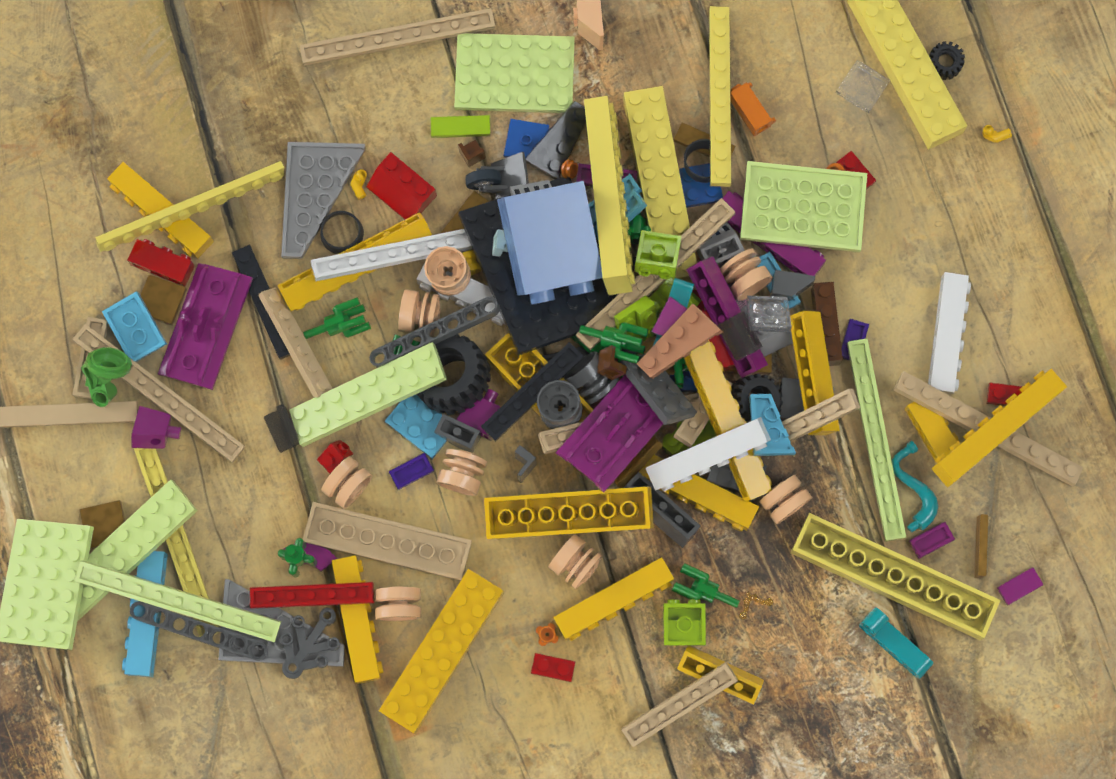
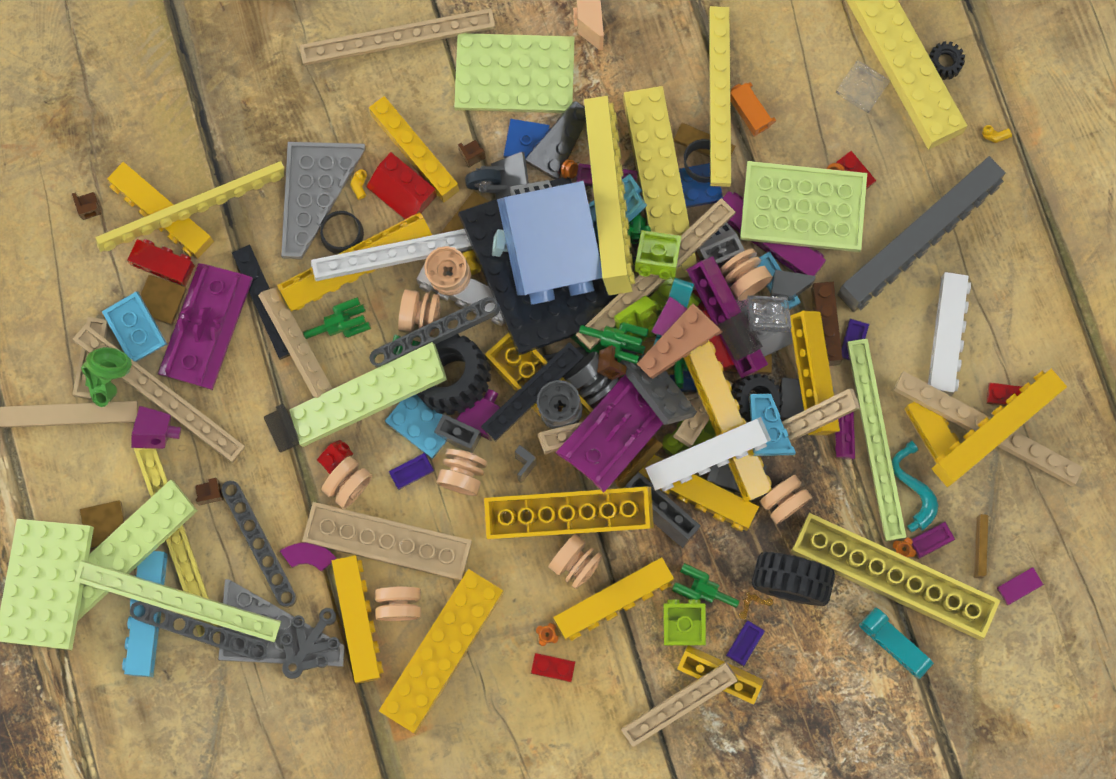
(86, 205): none -> reddish brown panel
(209, 492): none -> reddish brown panel
(251, 536): none -> dark grey beam
(296, 556): green plant -> none
(312, 595): red tile -> none
(413, 148): none -> yellow brick
(460, 126): lime tile -> none
(745, 643): none -> dark purple tile
(793, 578): none -> black tyre
(846, 437): none -> magenta plate
(909, 552): none -> orange plate
(921, 234): none -> dark grey brick

